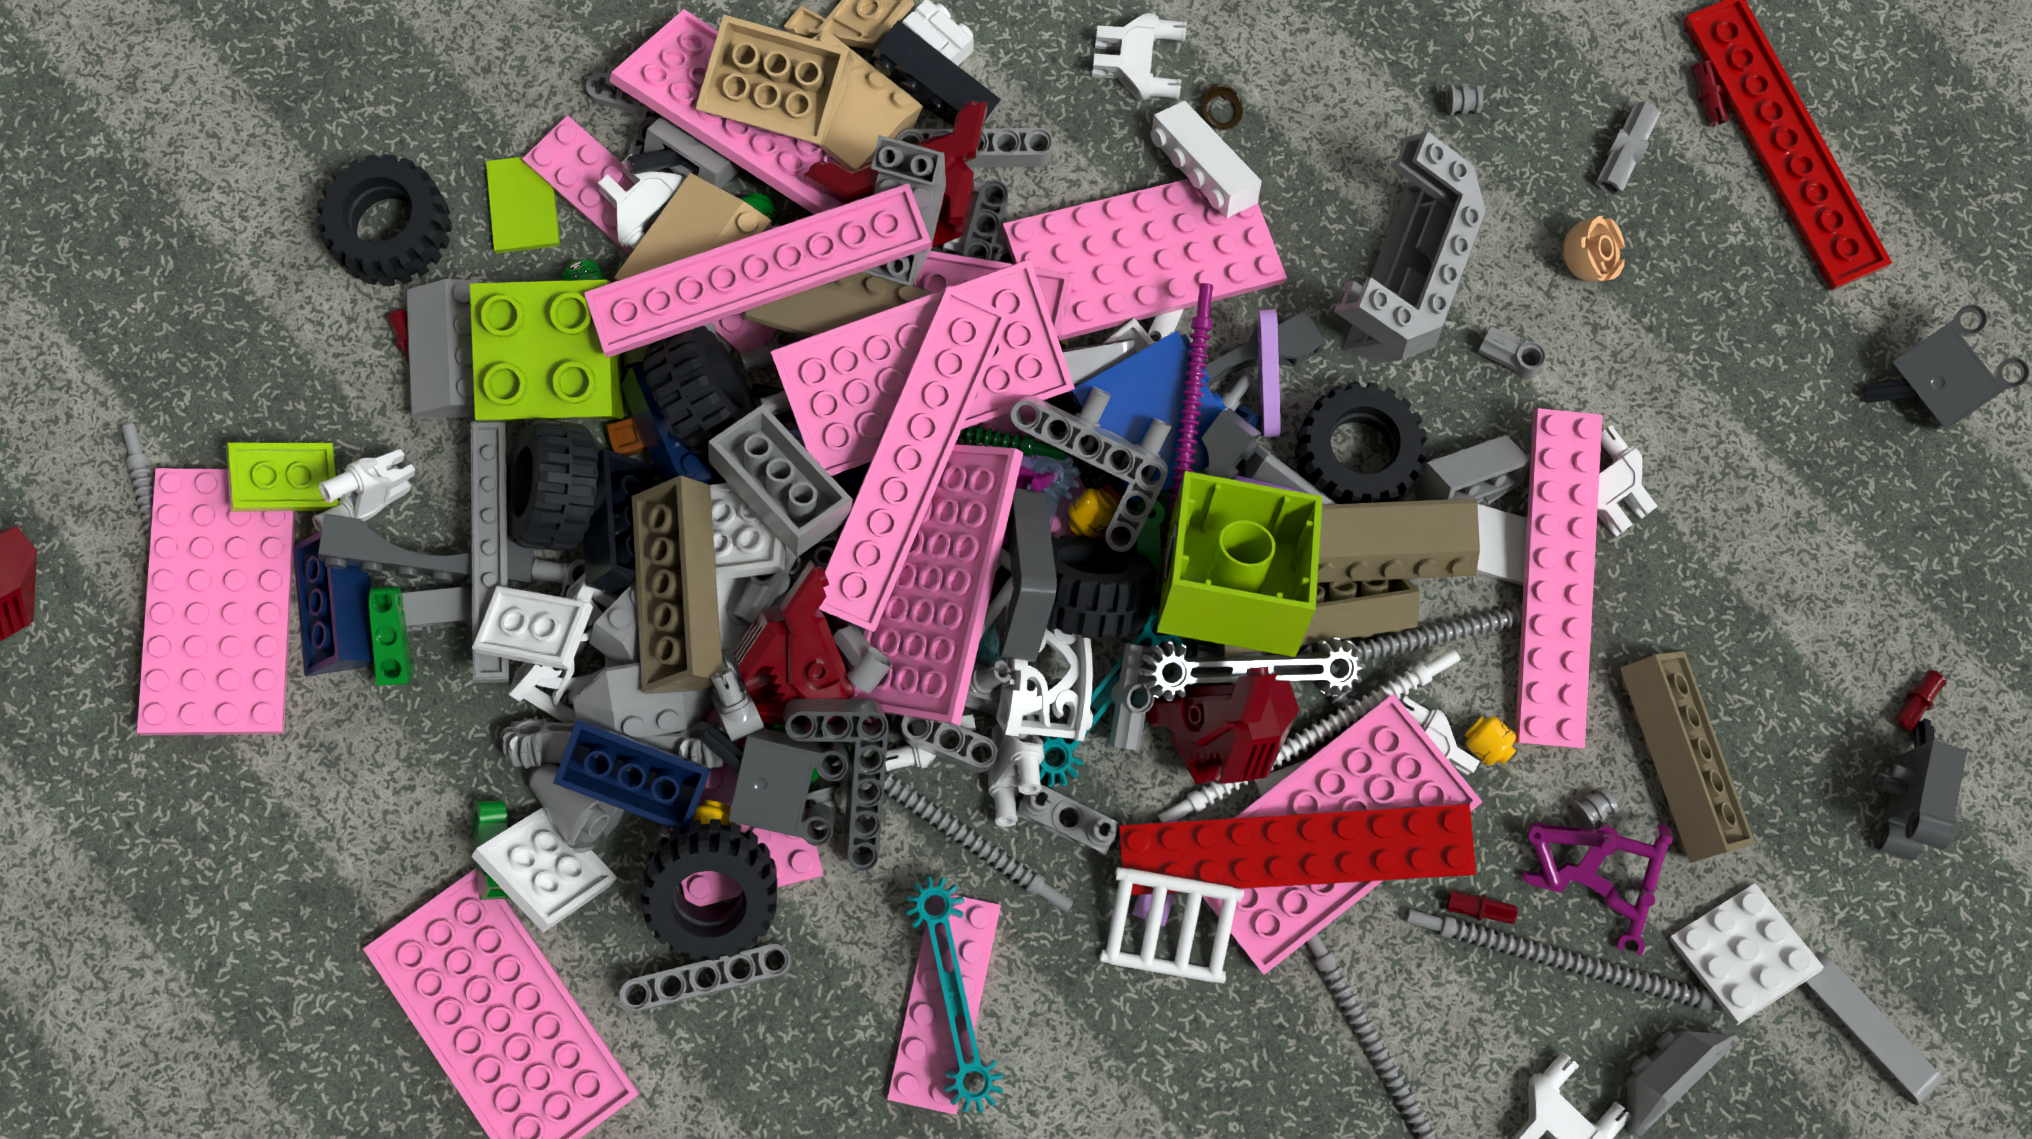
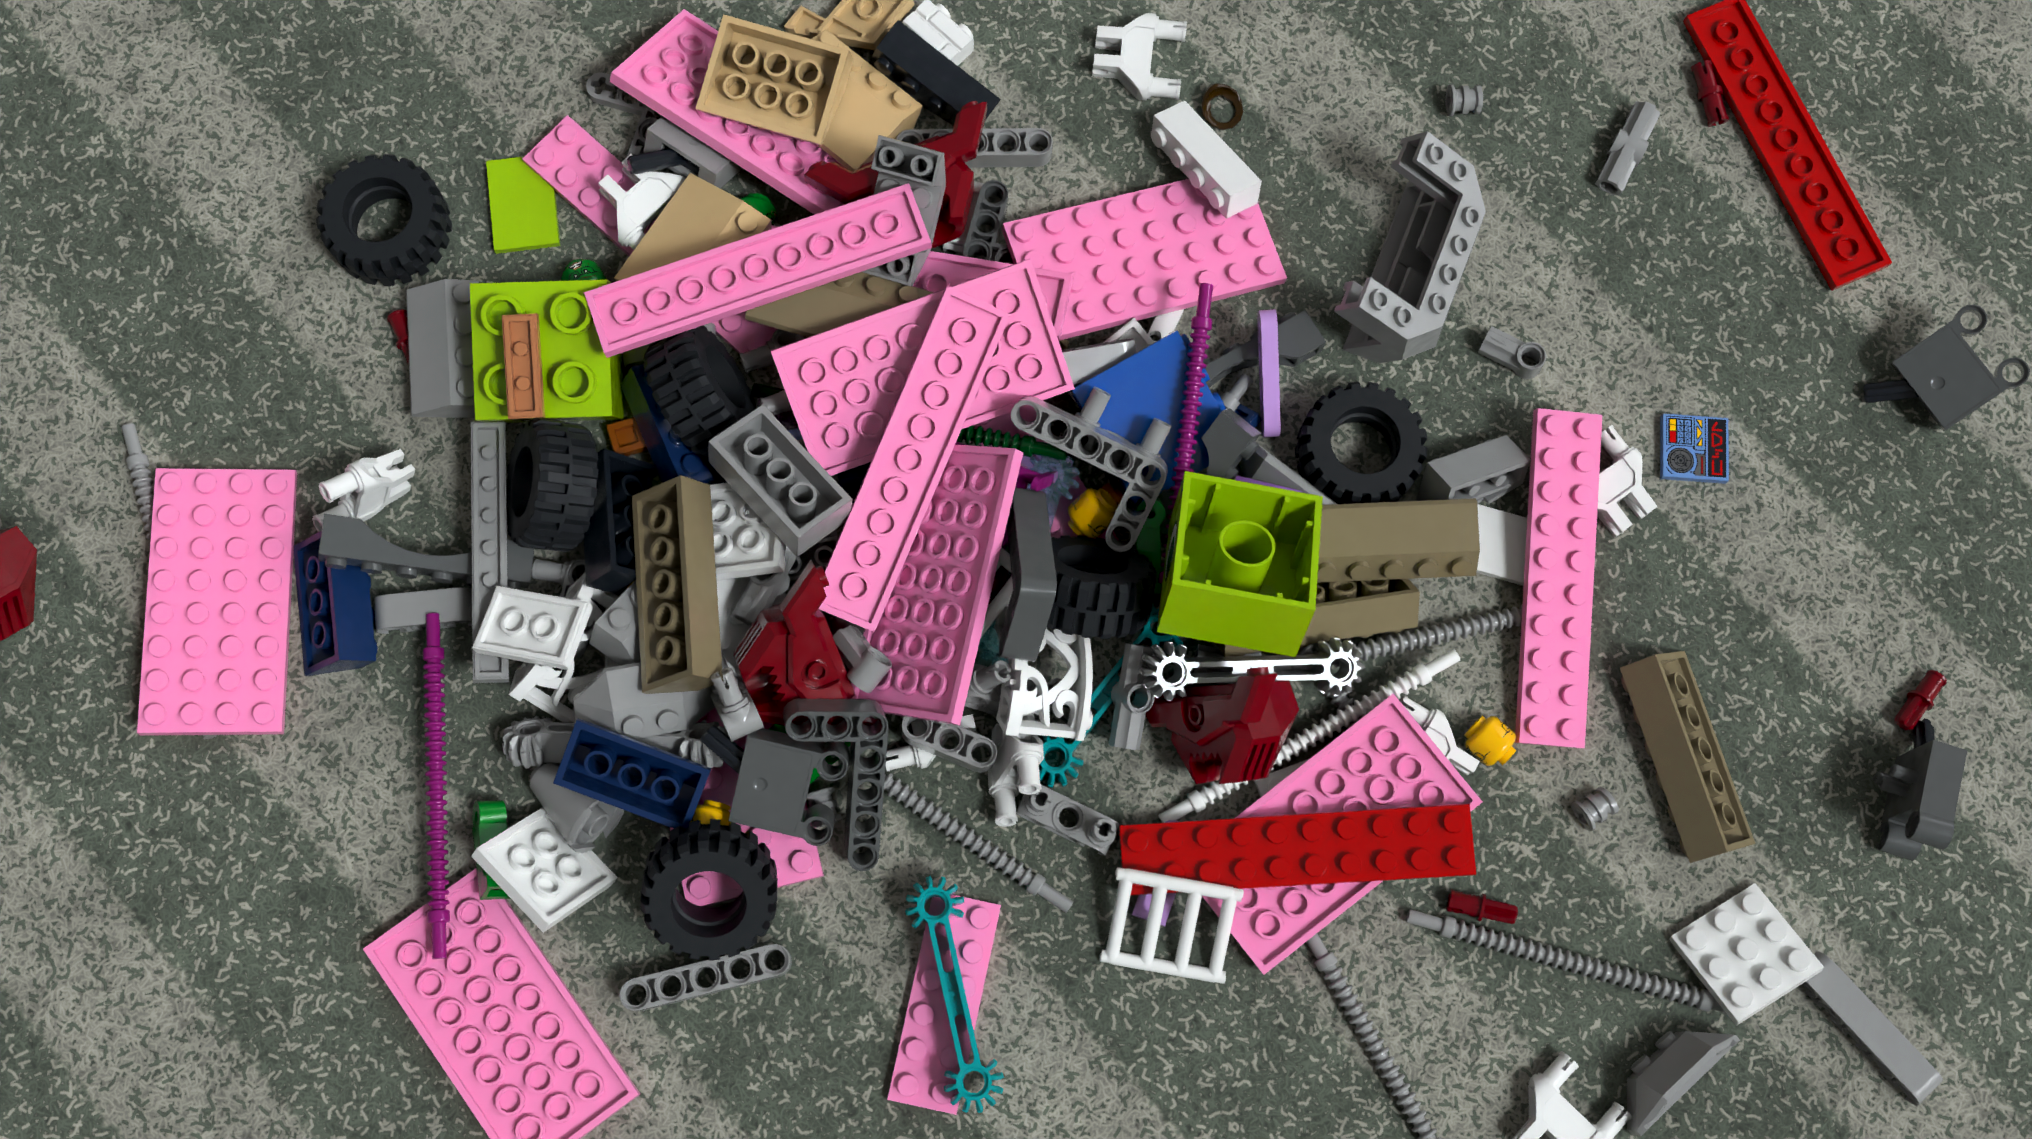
(279, 476): lime plate -> none
(389, 637): green leg -> none
(438, 915): none -> magenta hose
(523, 366): none -> nougat tile
(1594, 250): light nougat cylinder -> none
(1602, 844): magenta piece -> none
(1694, 448): none -> tile

